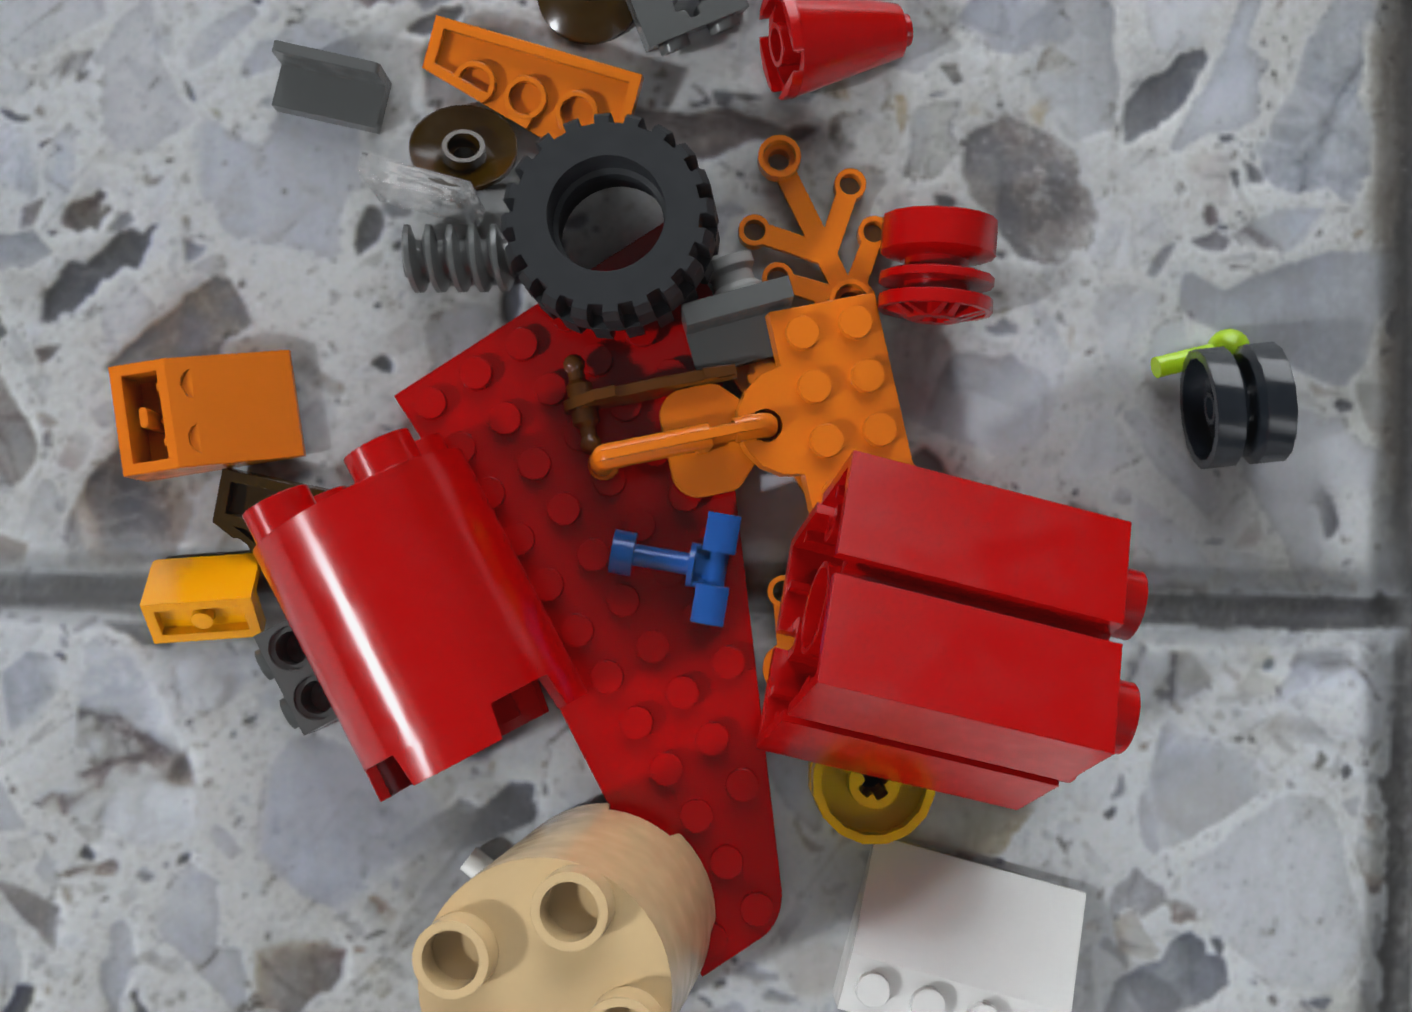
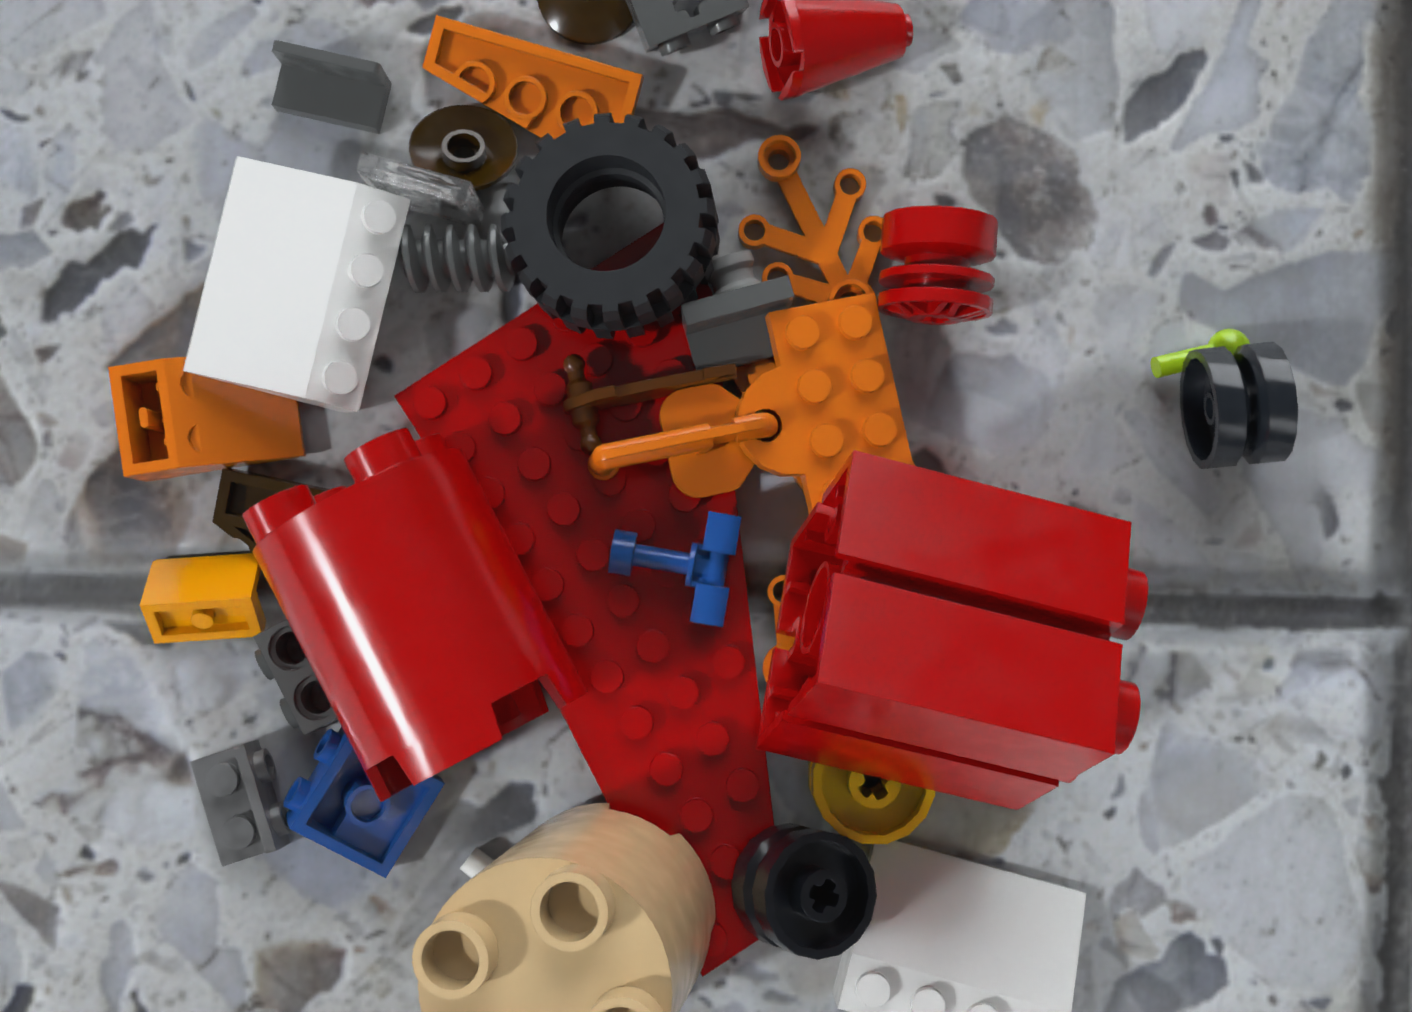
(241, 802): none -> flat silver bracket
(297, 284): none -> white slope
(344, 812): none -> blue plate
(804, 890): none -> black wheel

